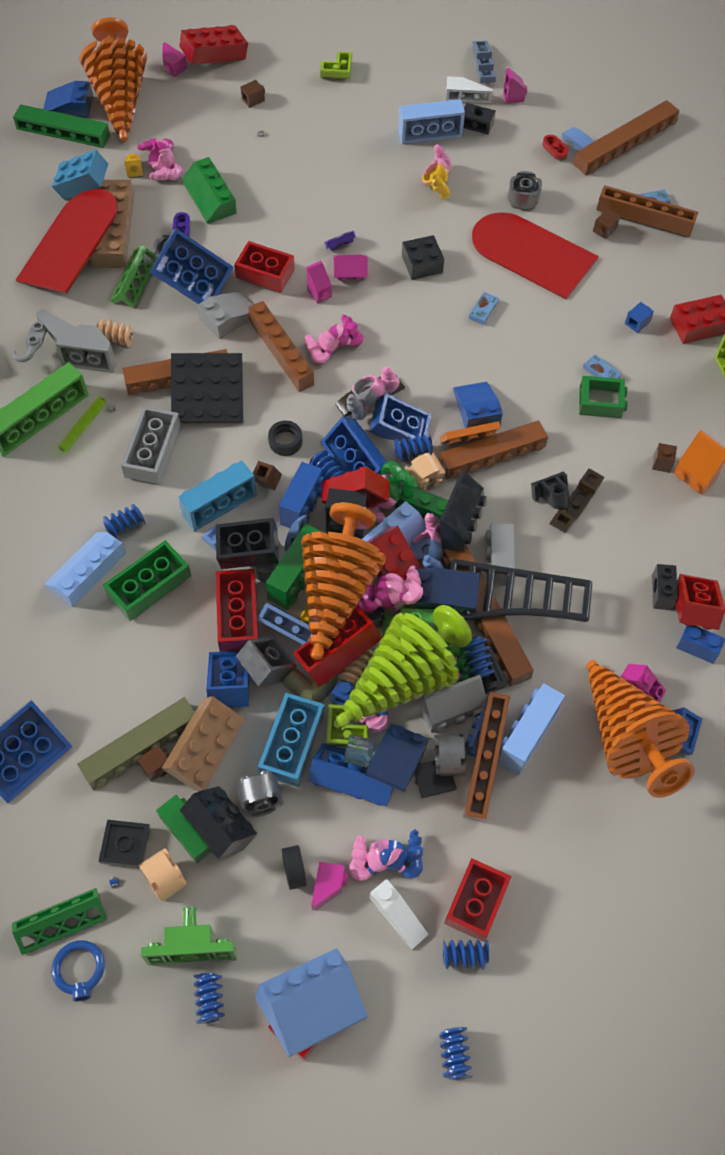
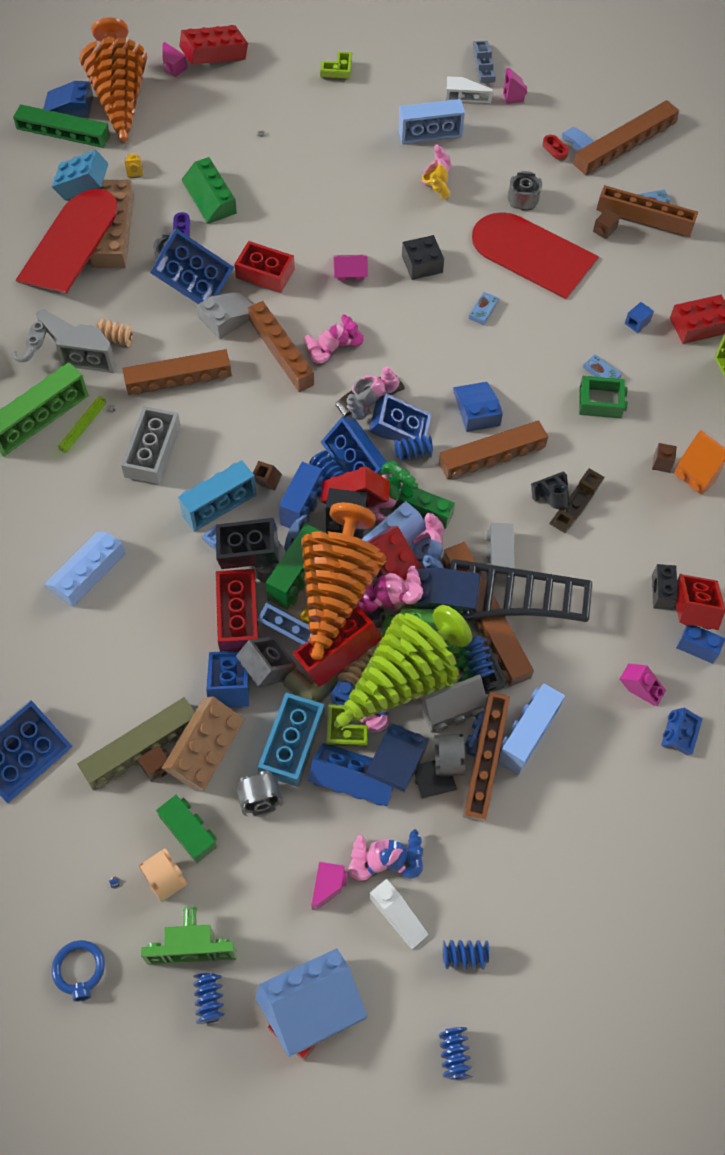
(55, 914): green fence -> none
(123, 520): blue piece -> none
(124, 843): black plate -> none
(129, 274): bright green fence -> none
(147, 580): green brick -> none
(161, 159): bright pink hair -> none
(207, 387): black plate -> none
(218, 822): black brick -> none
(252, 93): reddish brown brick -> none
(282, 449): black tyre -> none
(294, 867): black tyre -> none
(318, 282): dark pink slope -> none
(343, 238): dark purple plate -> none
(359, 751): clear light blue brick -> none
(427, 471): light nougat brick -> none
(462, 513): black slope -> none
(470, 433): orange plate -> none
(477, 900): red brick -> none
(478, 118): black brick -> none
(639, 733): orange plant -> none

